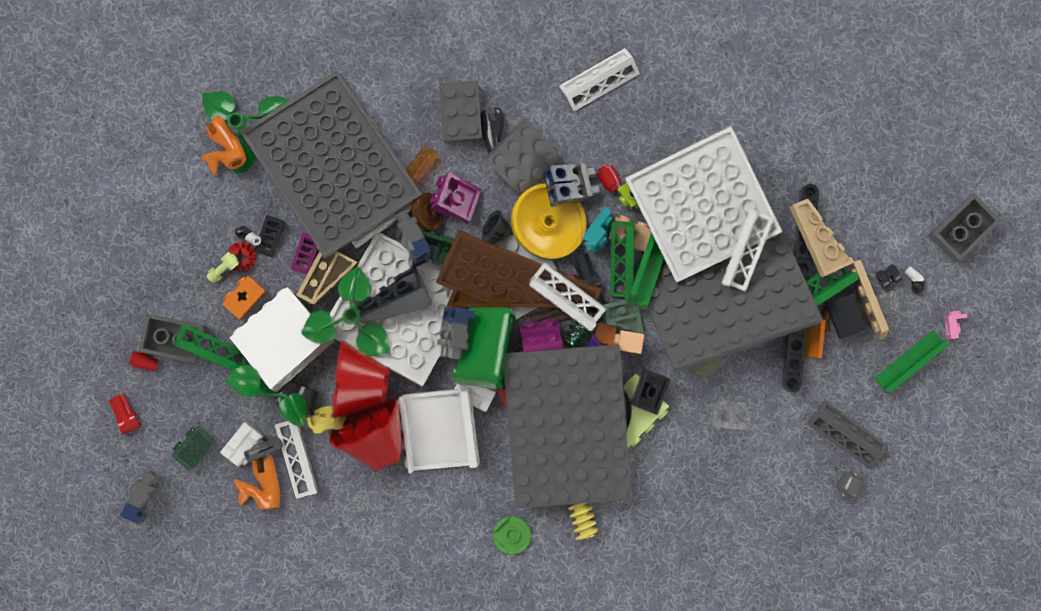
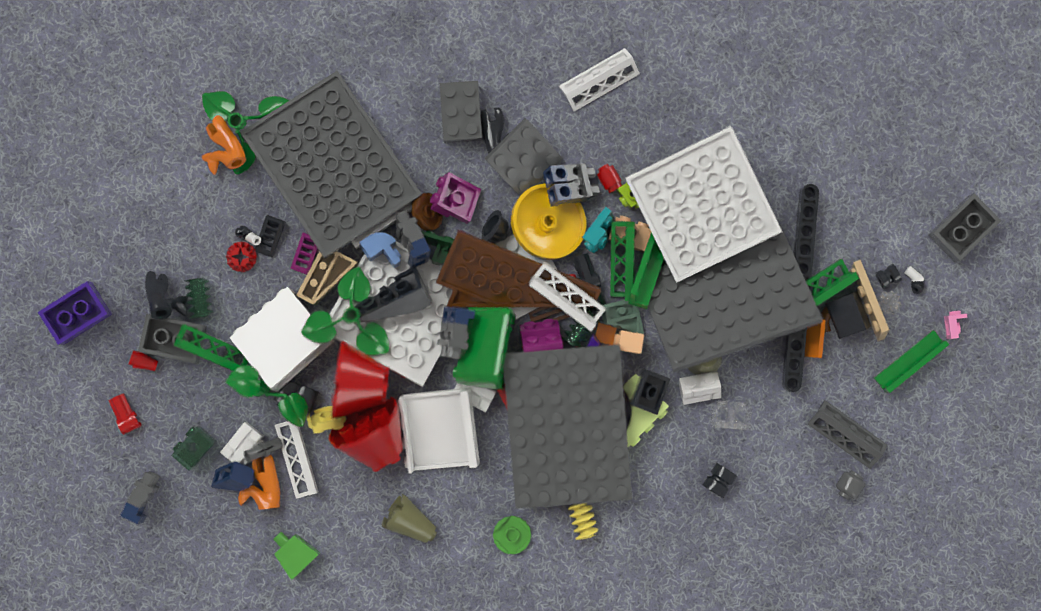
(75, 313): none -> dark purple brick
(159, 306): none -> black piece
(198, 298): none -> clear green piece
(229, 261): yellowish green bar -> none
(233, 477): none -> dark blue slope
(254, 294): orange brick -> none
(294, 554): none -> bright green torso
(379, 244): none -> medium blue brick
(409, 520): none -> olive cone
(421, 164): clear orange plate -> none
(700, 387): none -> white brick
(719, 480): none -> black wheel
(740, 249): white fence -> none
(823, 247): tan wing -> none

